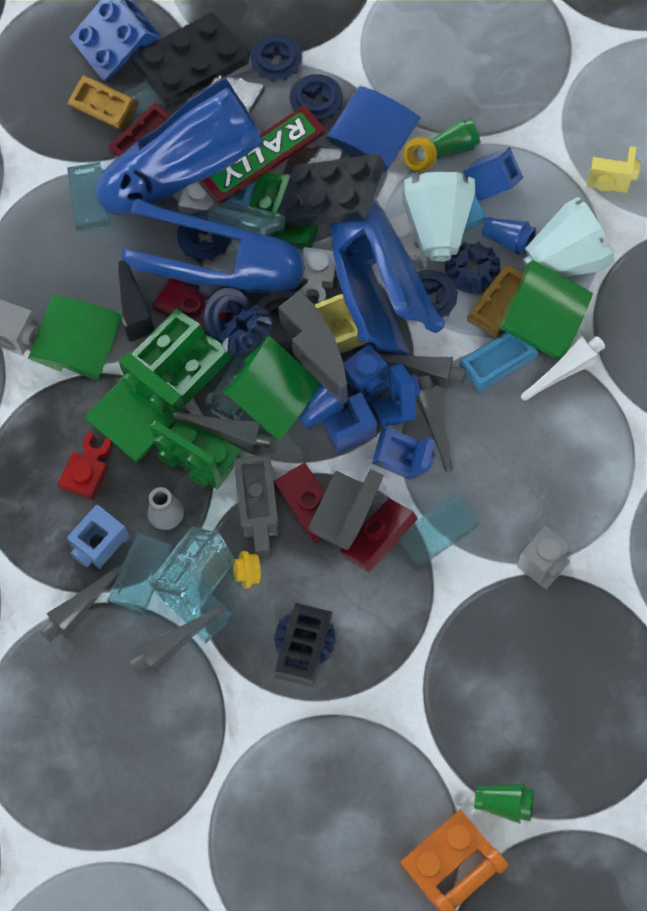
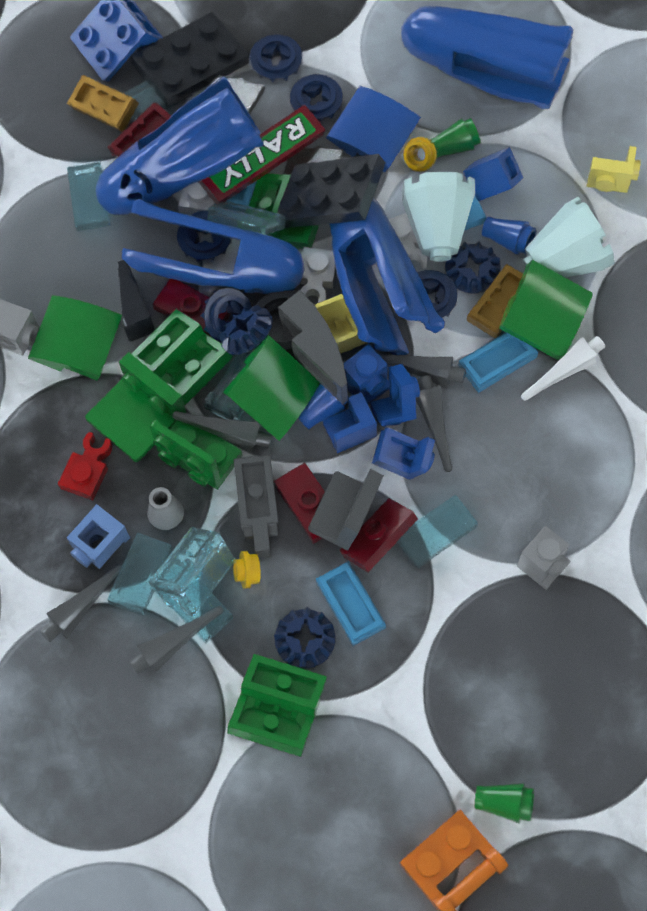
(277, 705): none -> green slope
(296, 673): black slope -> none
(350, 603): none -> dark azure tile
(493, 51): none -> blue piece

